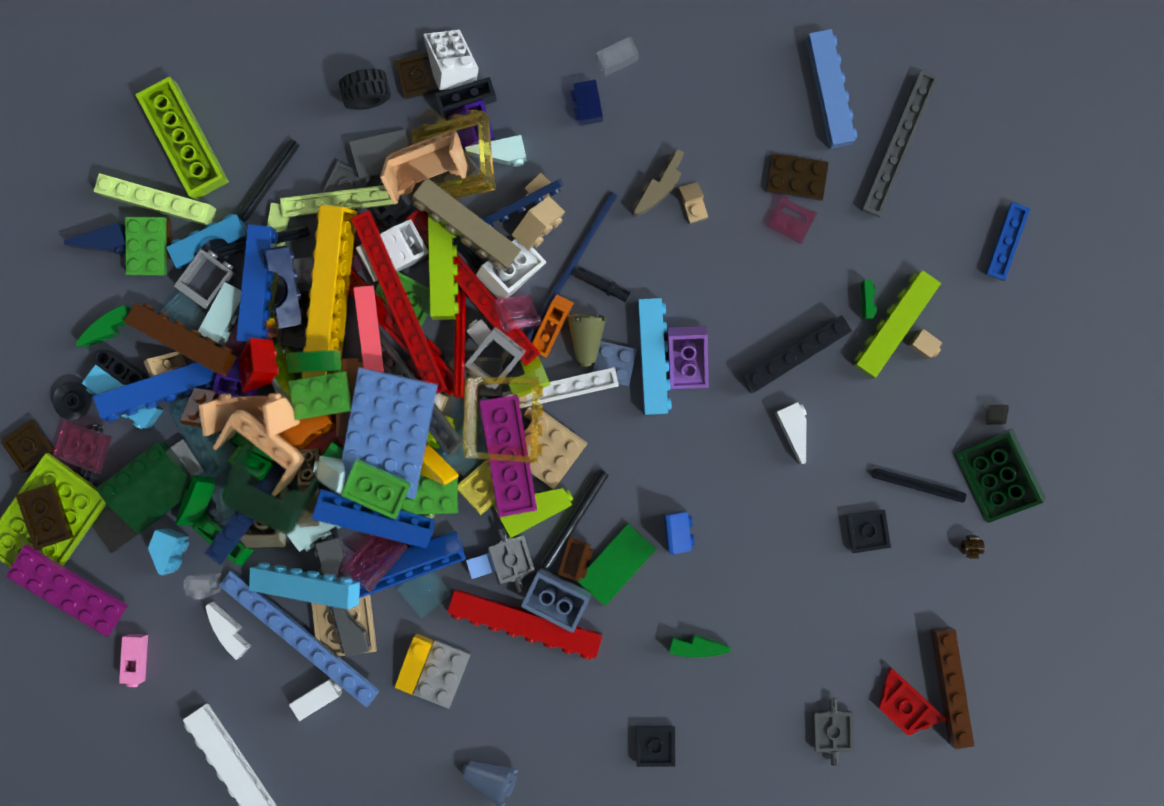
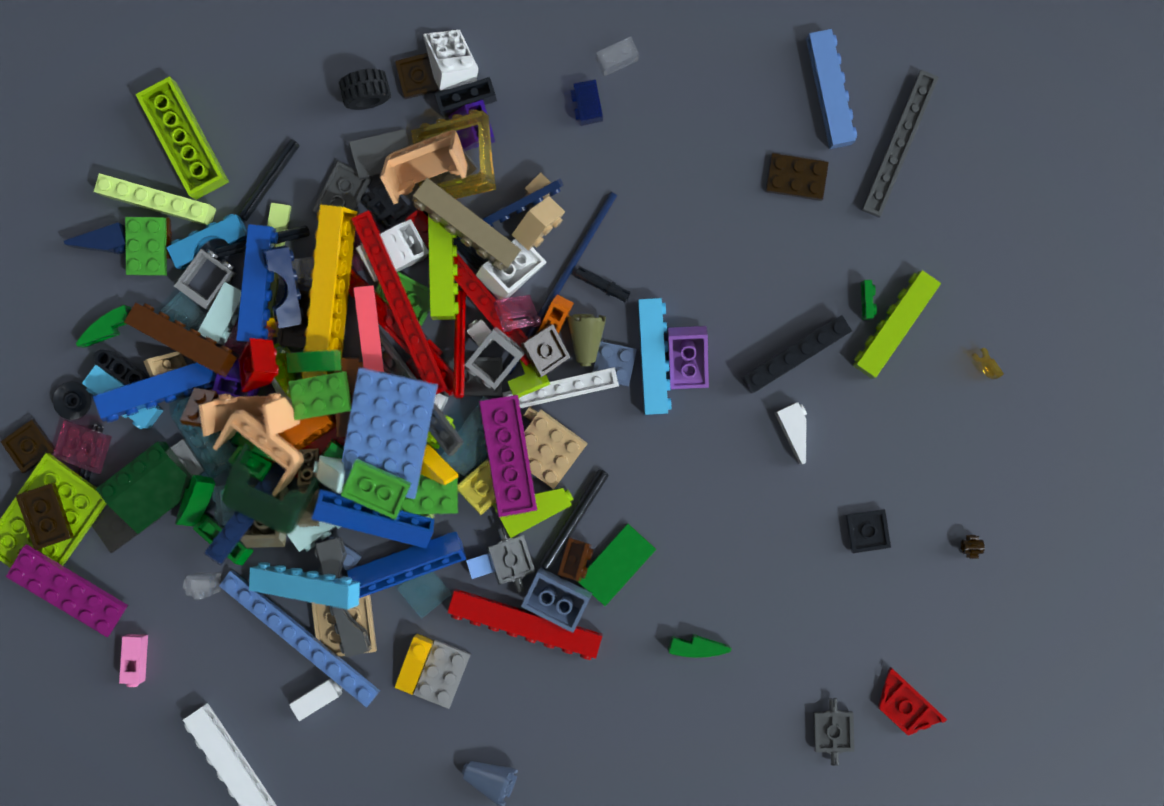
(167, 549): medium azure slope -> none
(226, 630): white slope -> none
(349, 199): yellowish green tile -> none
(373, 561): clear pink plate -> none
(470, 419): clear yellow windscreen -> none
(504, 151): light aqua slope -> none
(545, 350): none -> plate
(655, 746): black plate -> none
(656, 191): dark tan slope -> none
(678, 532): blue slope -> none
(693, 202): tan slope -> none
(789, 225): clear pink plate -> none
(919, 485): black axle -> none
(925, 344): tan brick -> none
(952, 687): reddish brown brick -> none
(989, 365): none -> clear yellow plate
(996, 414): clear smoke slope -> none
(1000, 476): dark green slope -> none
(1007, 241): blue plate -> none

